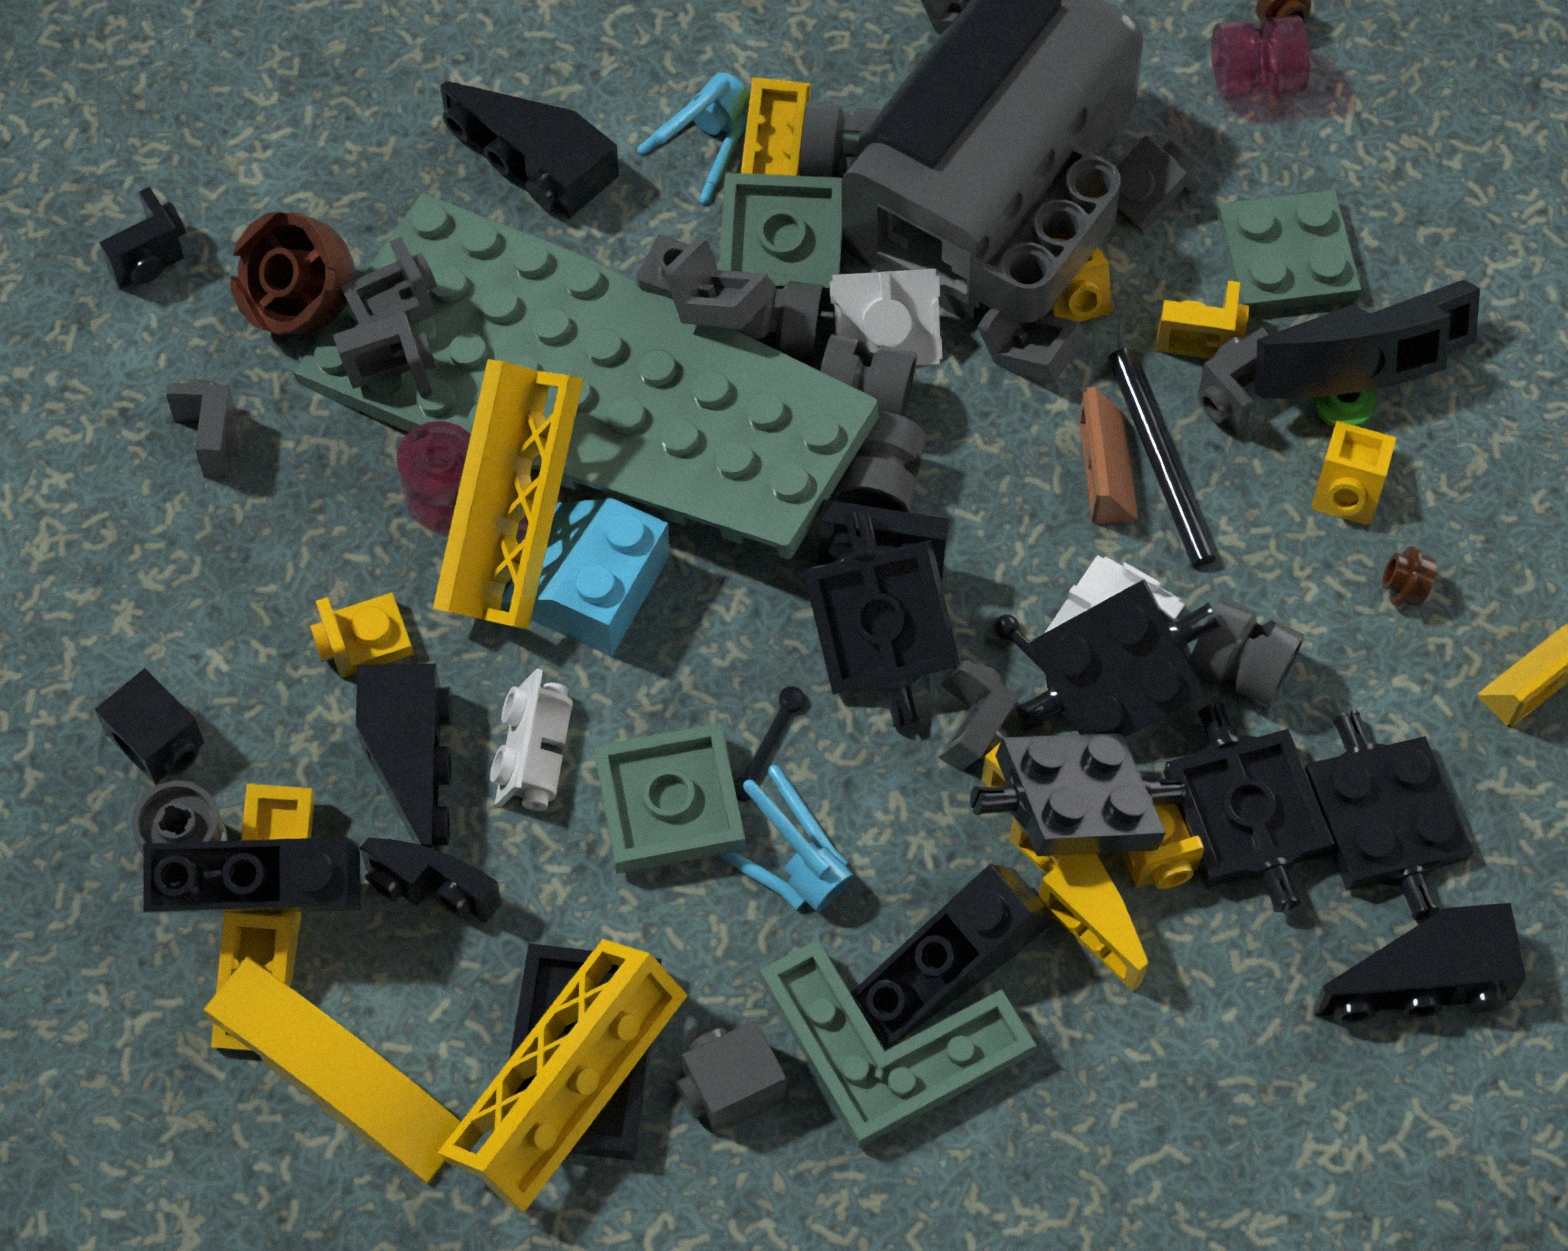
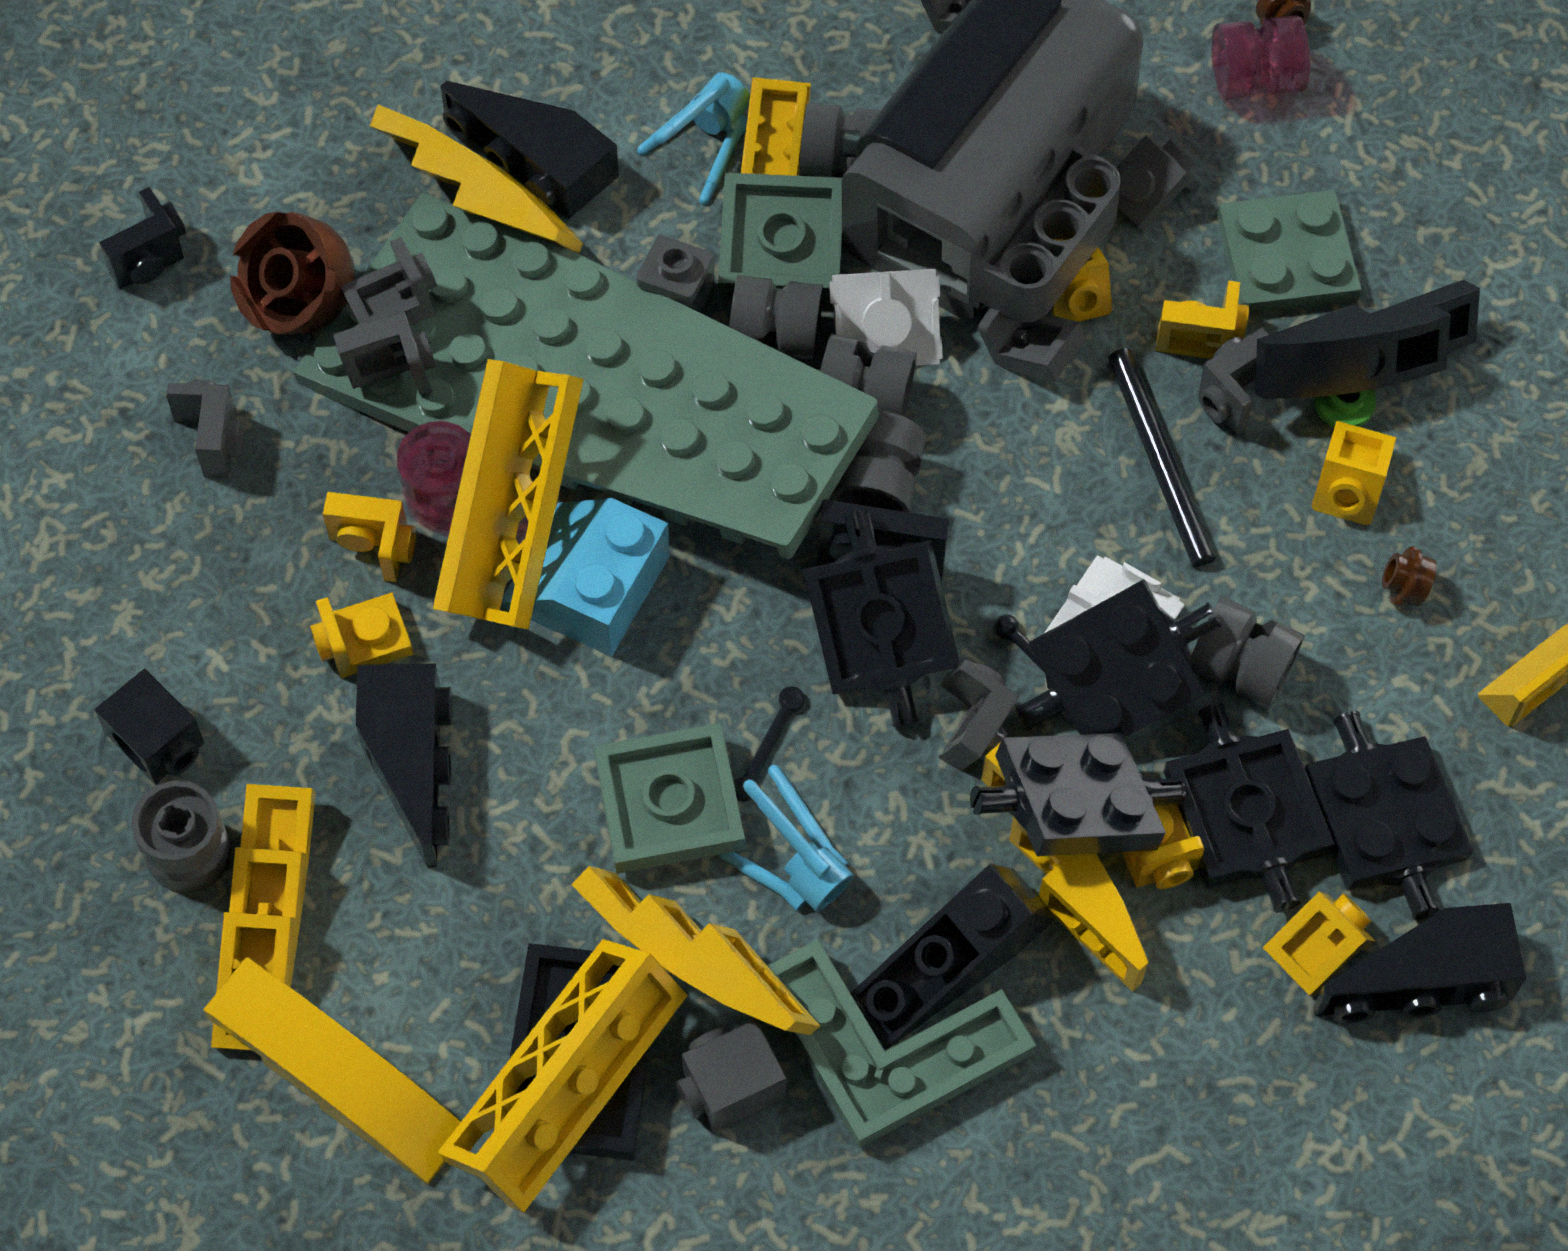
(252, 876): black slope -> none
(368, 522): none -> yellow bracket
(415, 870): black slope -> none
(482, 184): none -> yellow slope
(533, 718): white hinge -> none
(708, 959): none -> yellow slope
(714, 295): dark grey bracket -> none
(1106, 459): nougat slope -> none
(1320, 940): none -> yellow bracket

